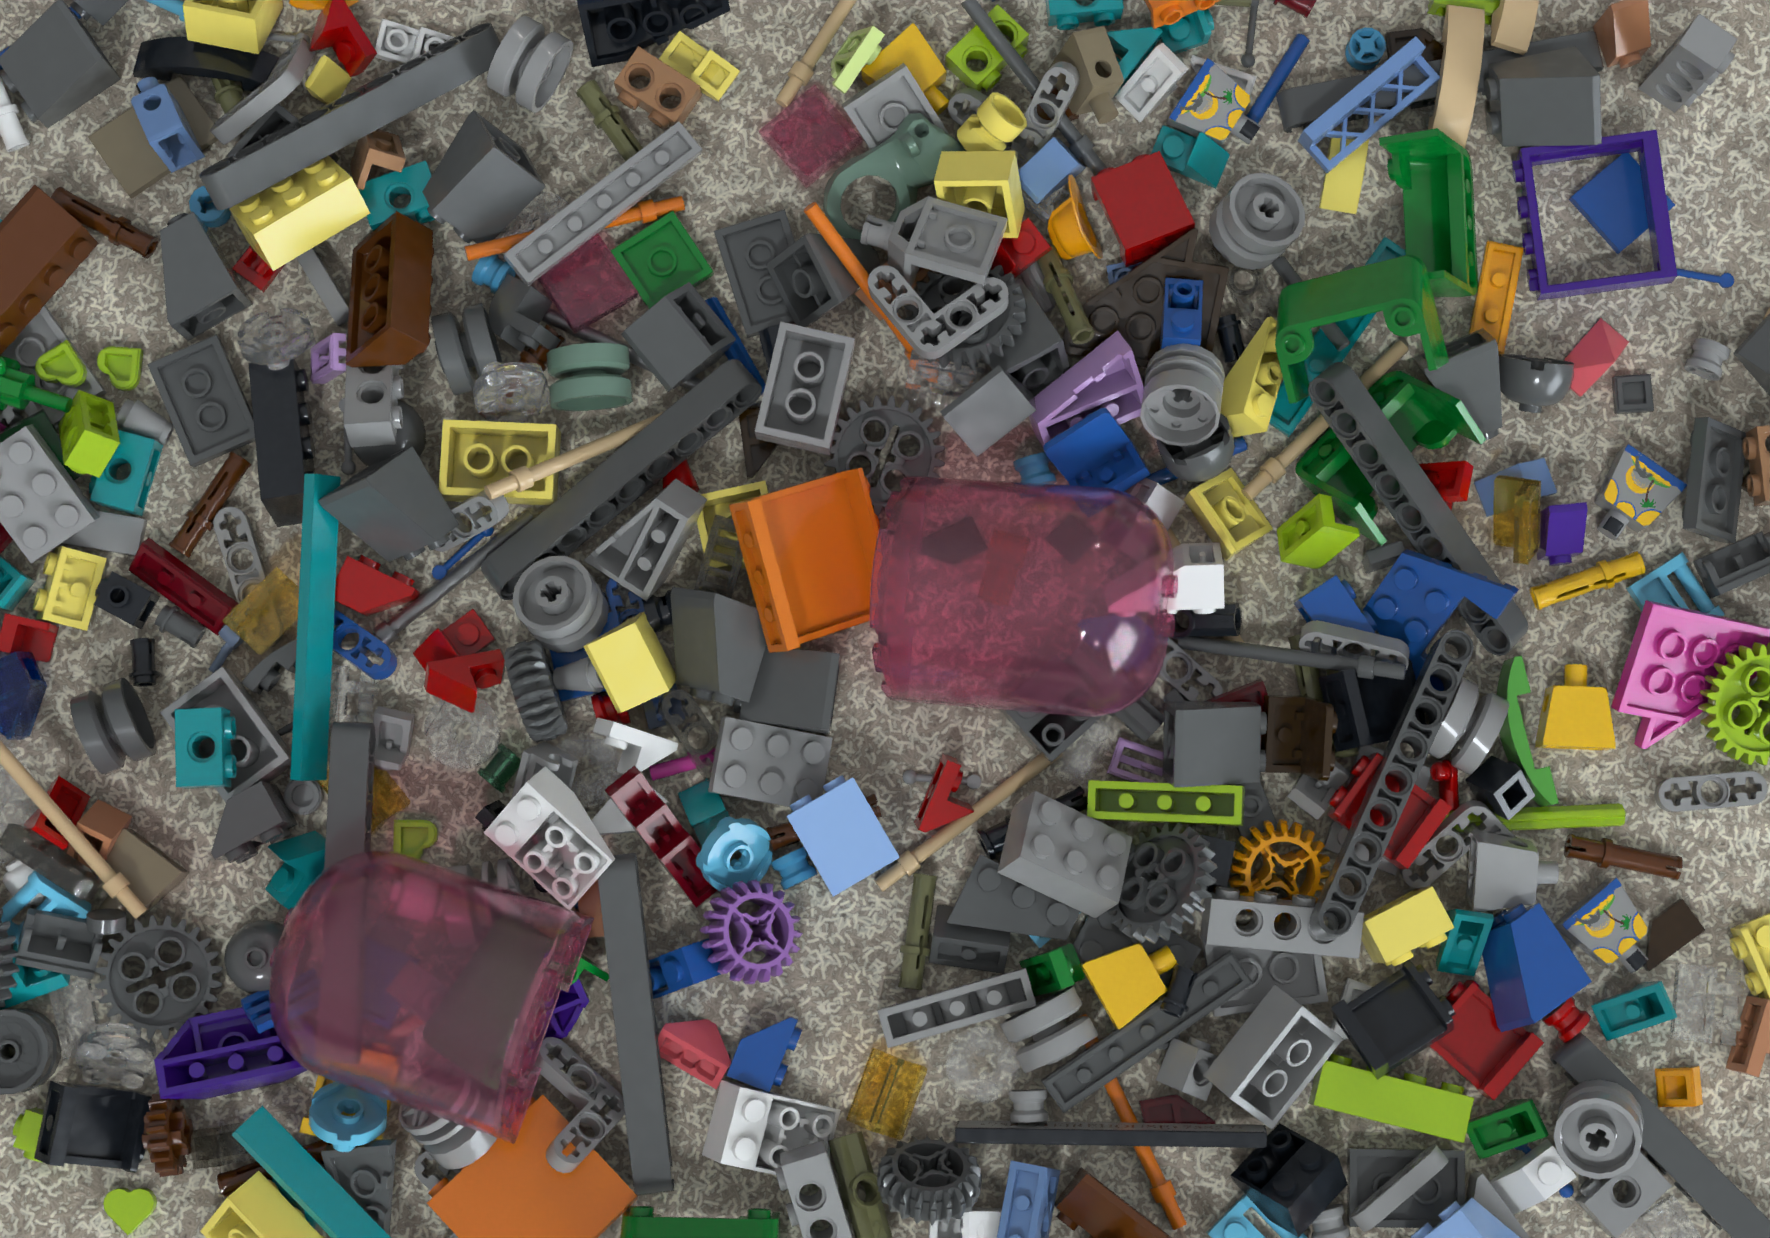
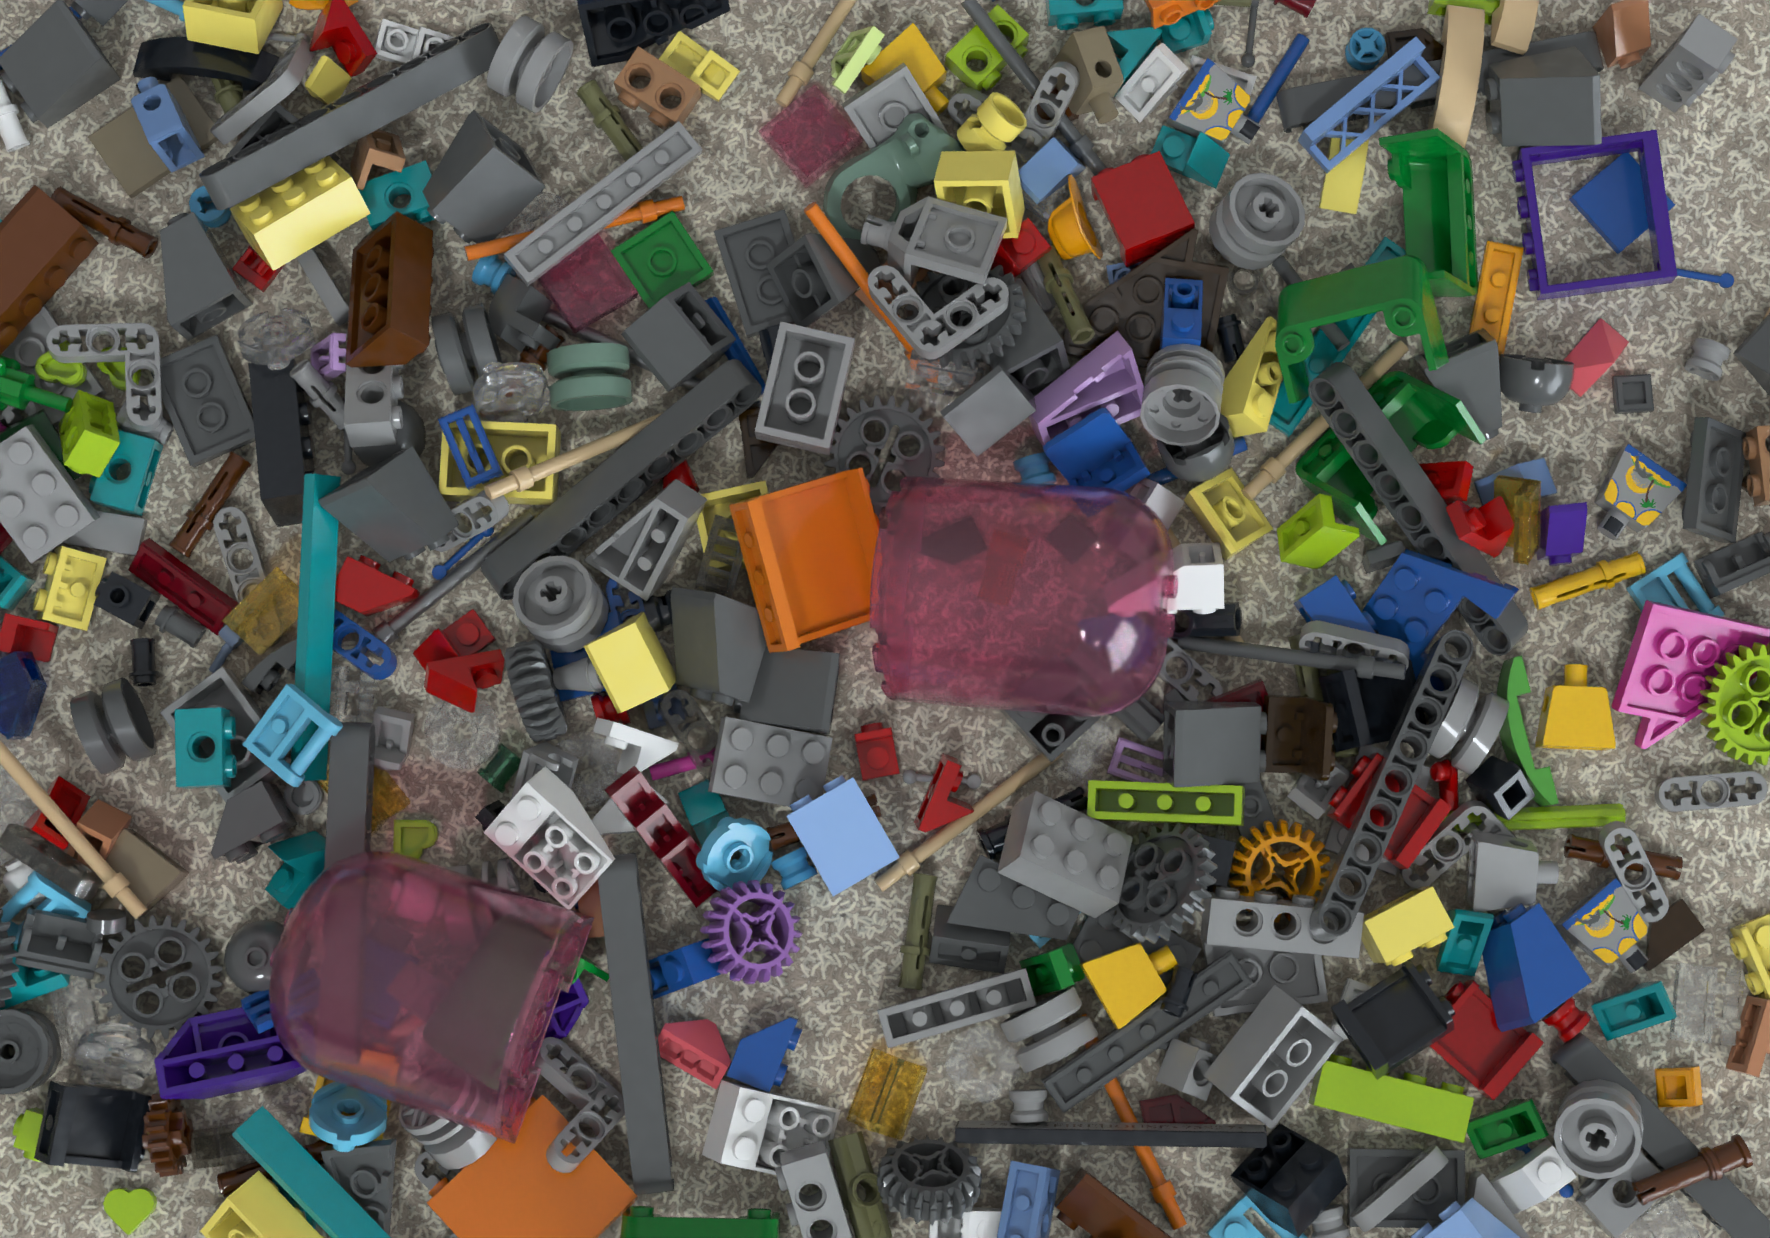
(132, 356): none -> light grey beam
(282, 728): none -> medium azure plate
(322, 393): none -> light grey pin
(483, 476): none -> blue tile
(876, 751): none -> red bracket
(1482, 527): none -> red slope
(1620, 862): none -> light grey beam
(1709, 1164): none -> reddish brown pin

